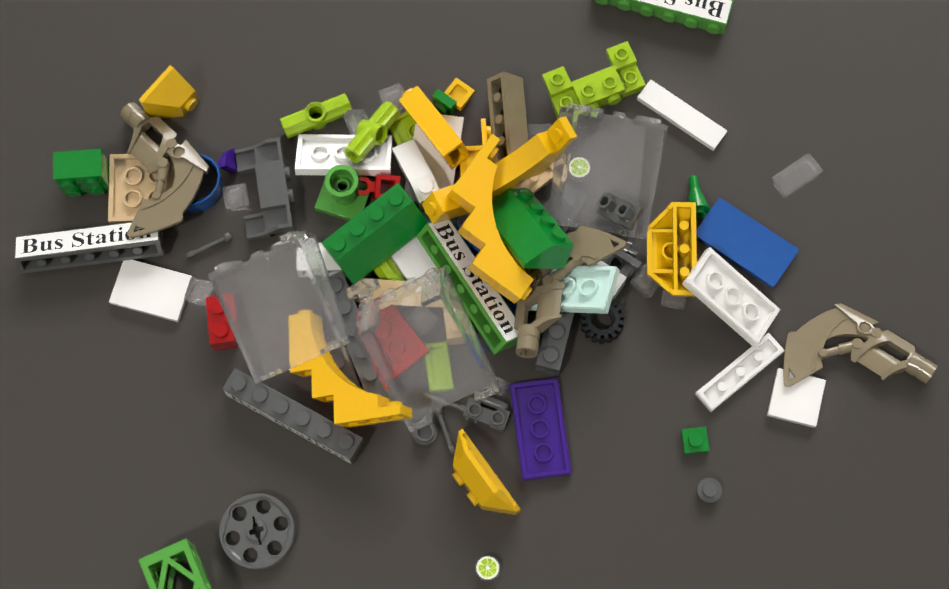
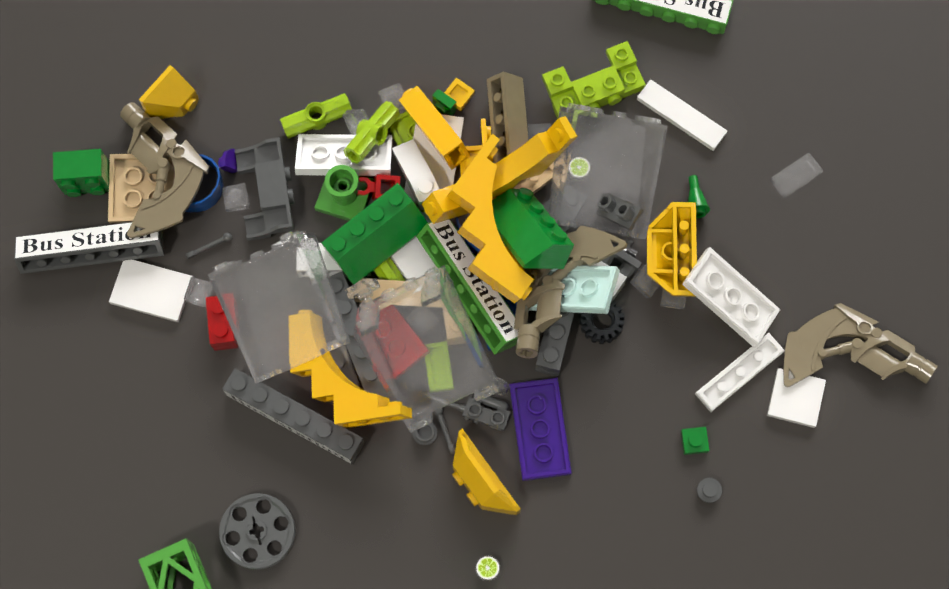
(746, 243): blue tile -> none

